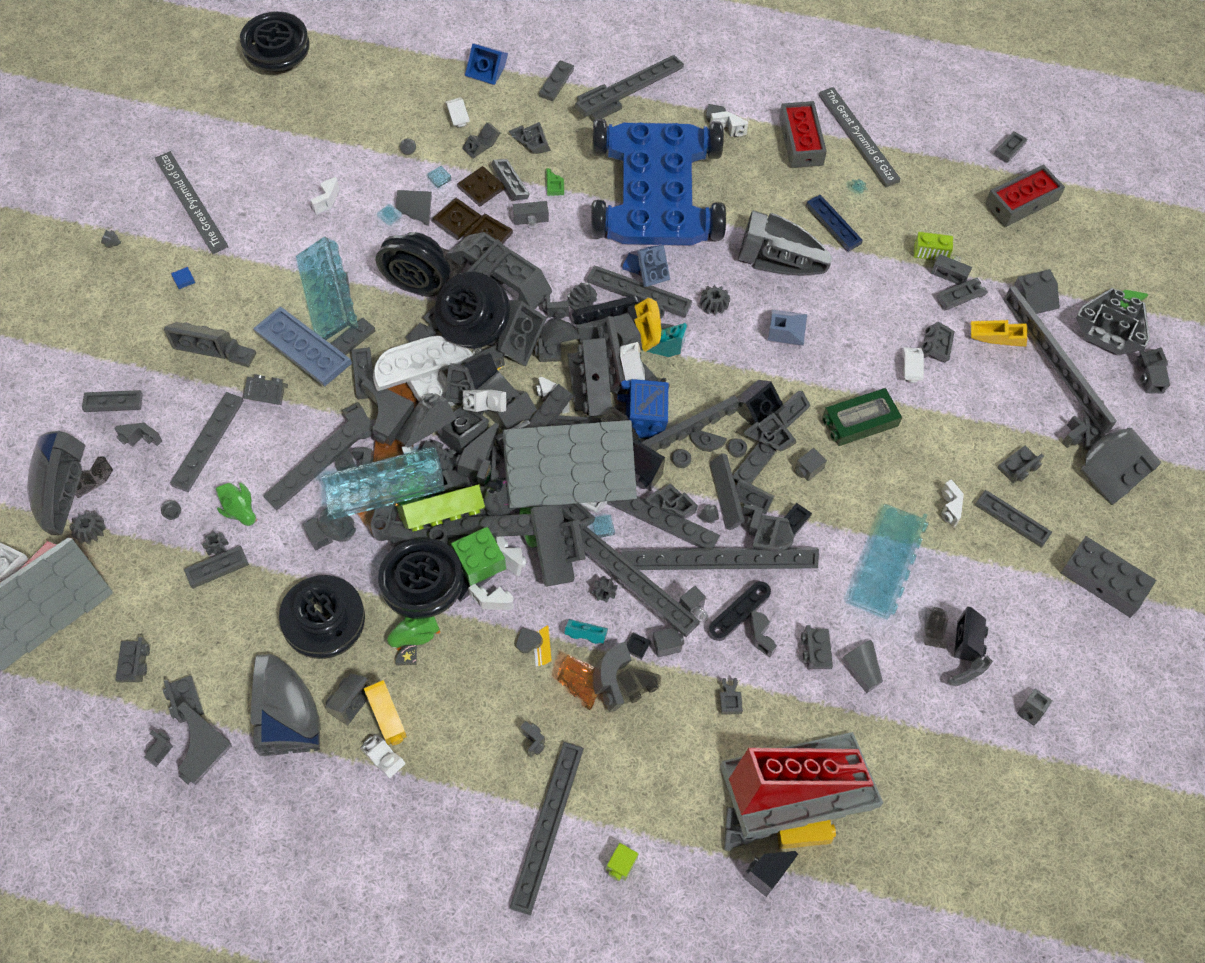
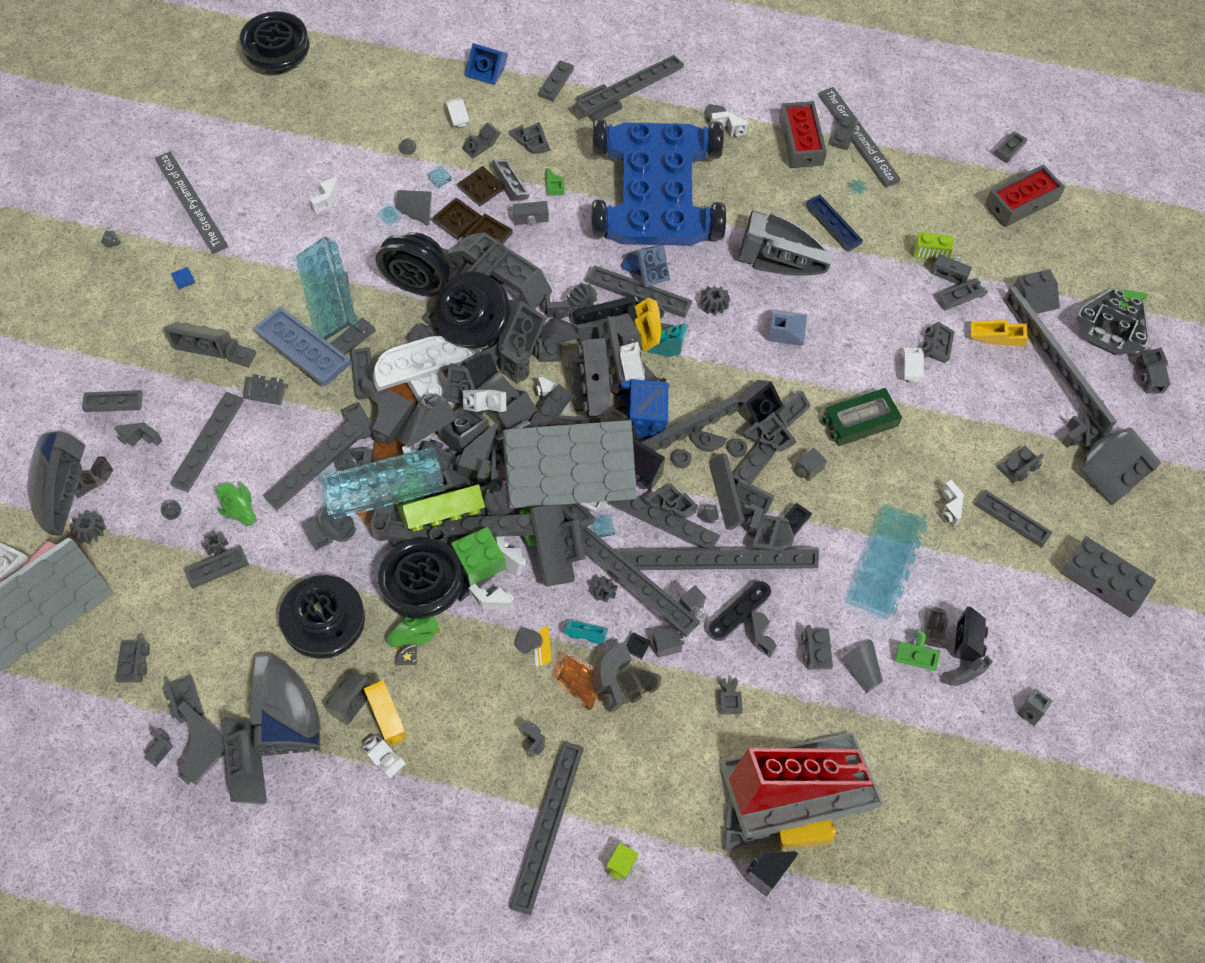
(243, 762): none -> dark grey bracket
(514, 367): none -> dark grey bracket
(844, 132): none -> dark grey plate
(917, 654): none -> bright green plate

